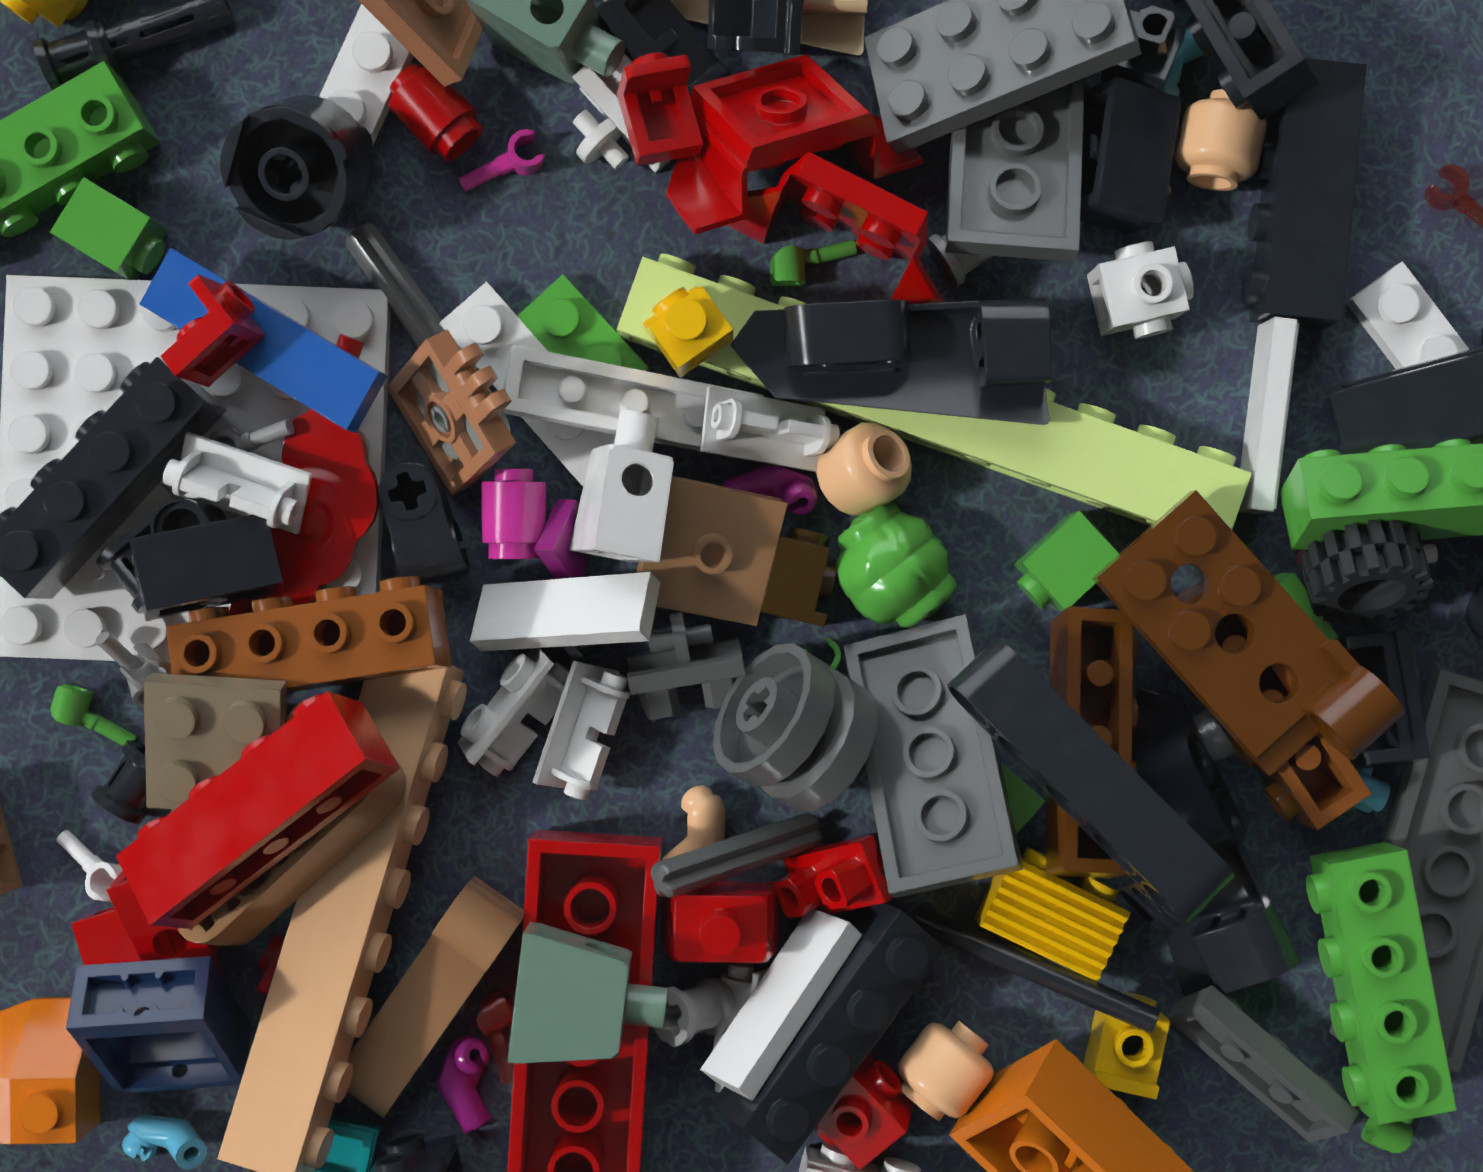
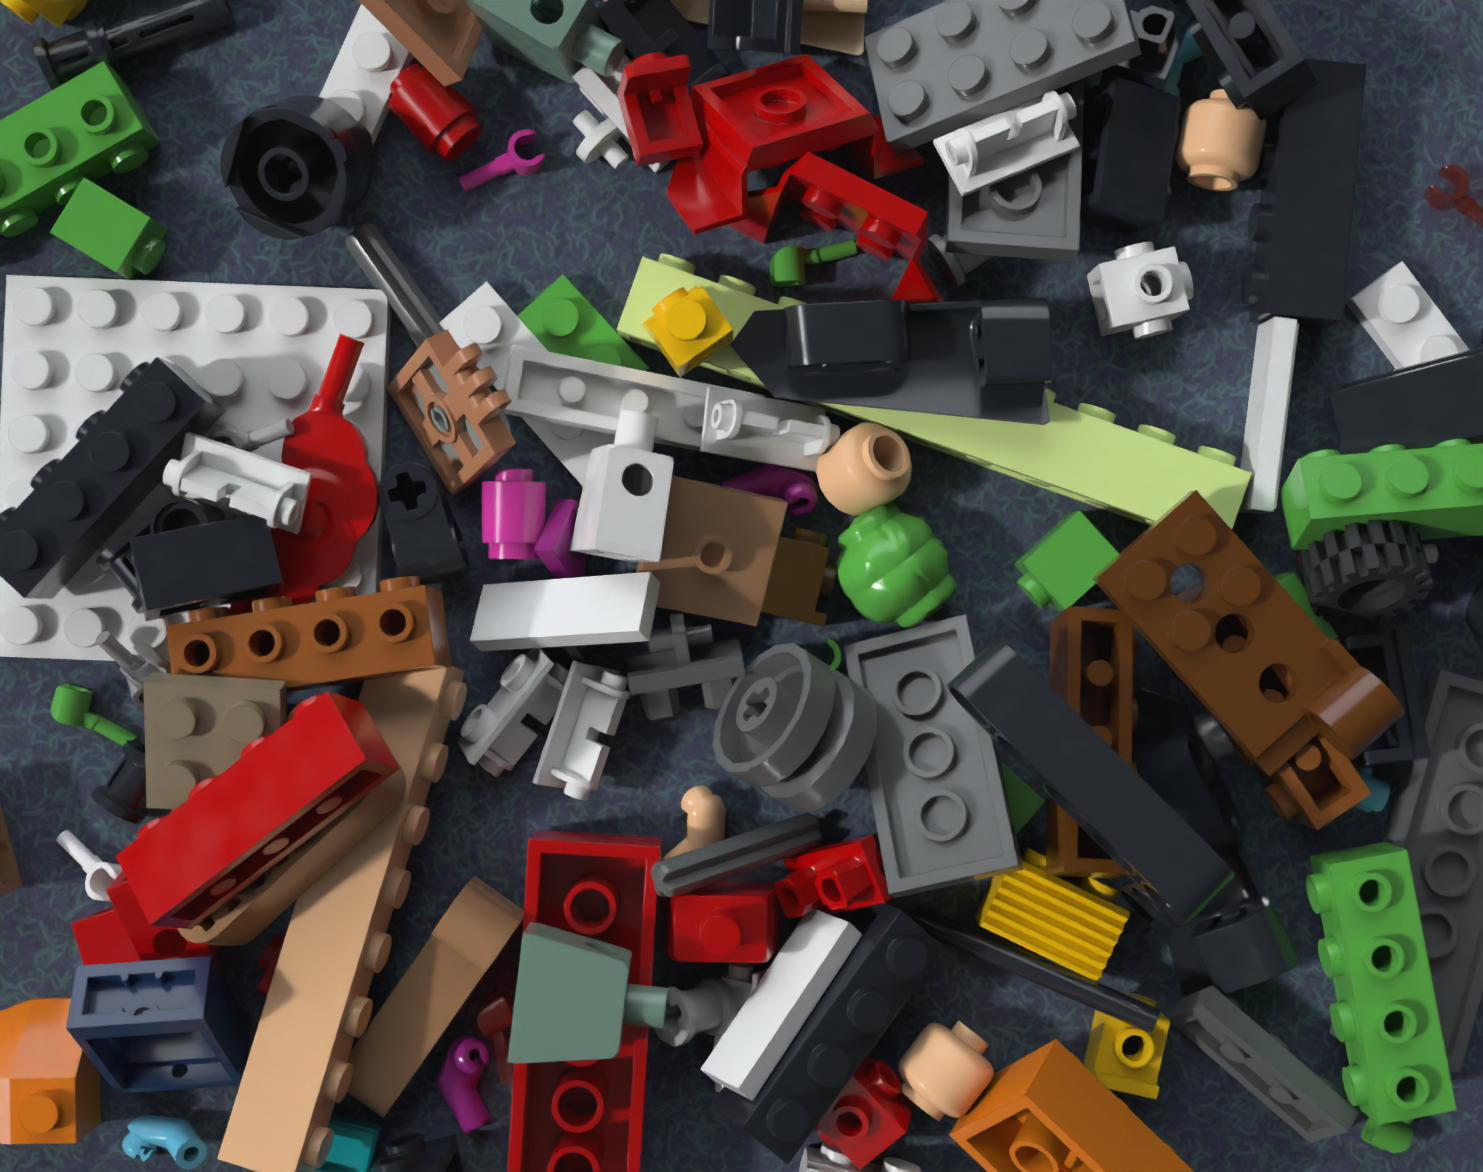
(217, 340): red bracket -> none
(287, 356): blue tile -> none
(1009, 142): none -> white hinge

